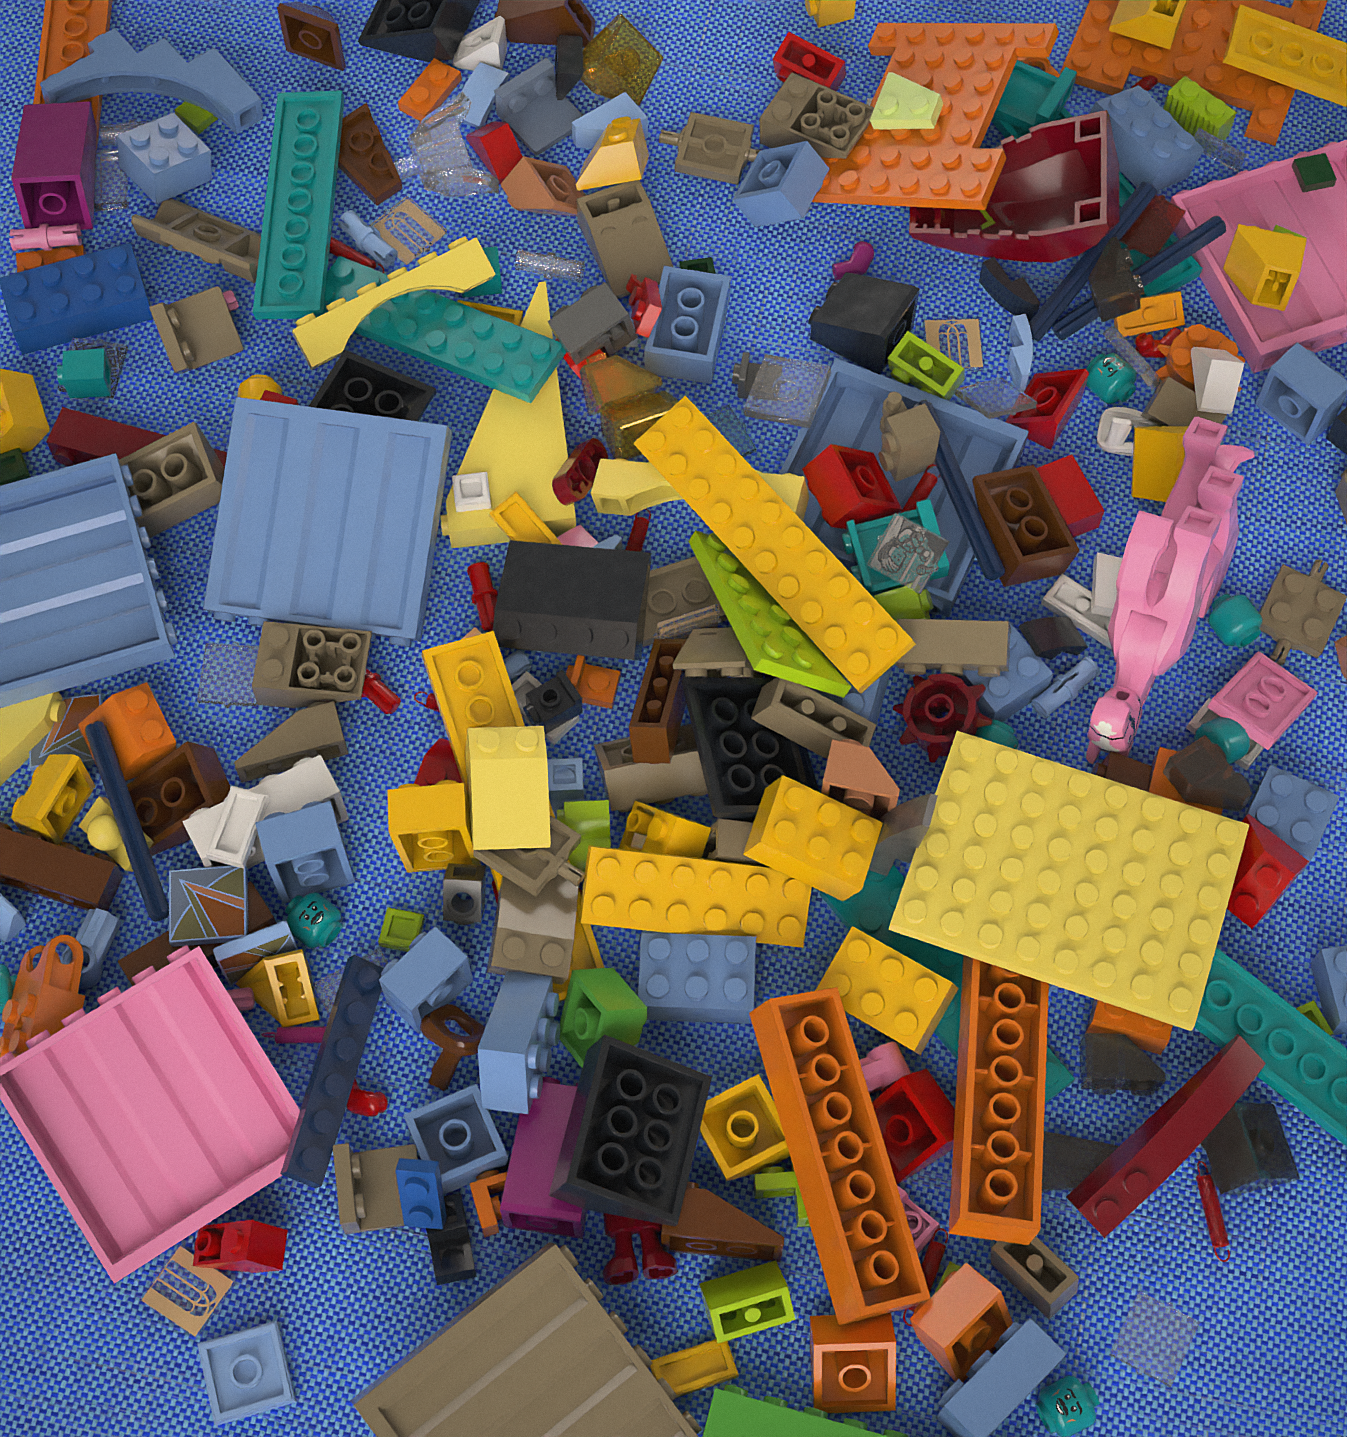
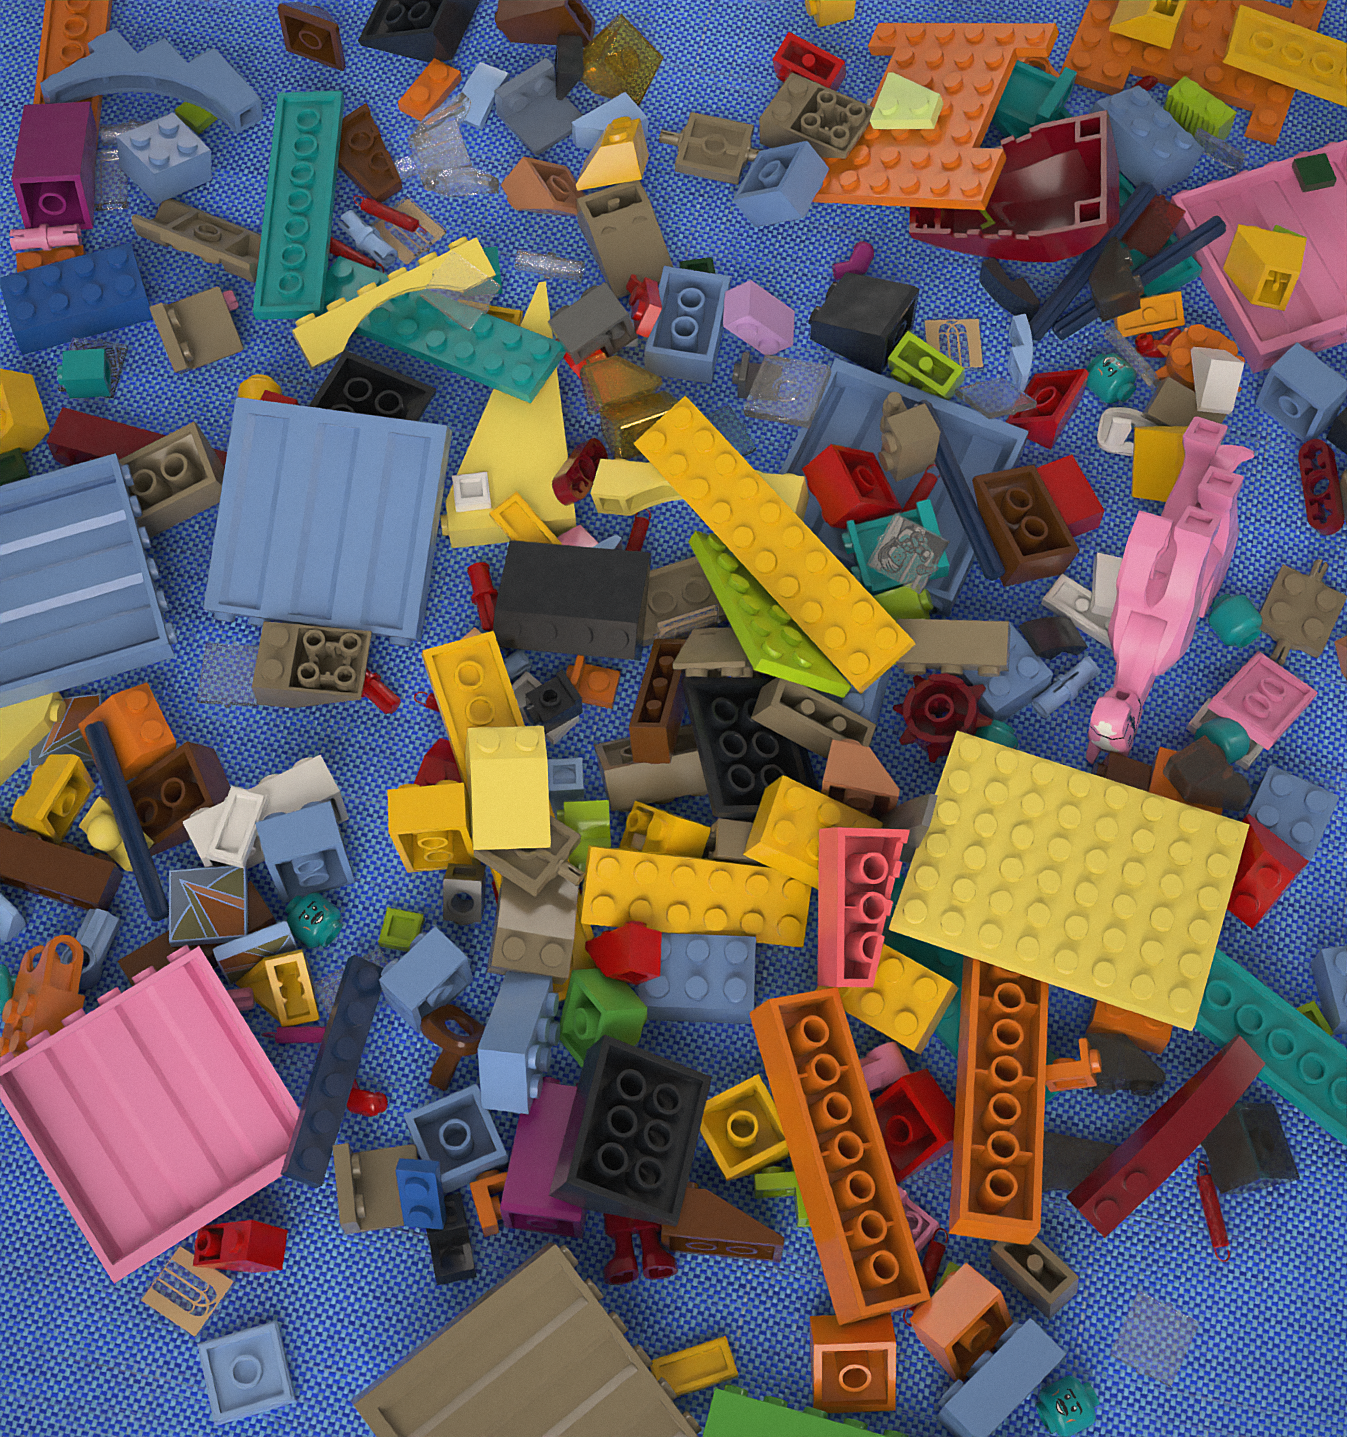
(301, 736): dark tan slope -> none
(389, 214): none -> red piece
(460, 290): none -> clear piece
(483, 45): white slope -> none
(496, 148): red slope -> none
(628, 952): none -> red slope
(747, 1301): lime brick -> none
(758, 318): none -> lavender brick
(854, 900): none -> coral wedge
(1073, 1074): none -> orange bracket
(1311, 476): none -> dark red beam

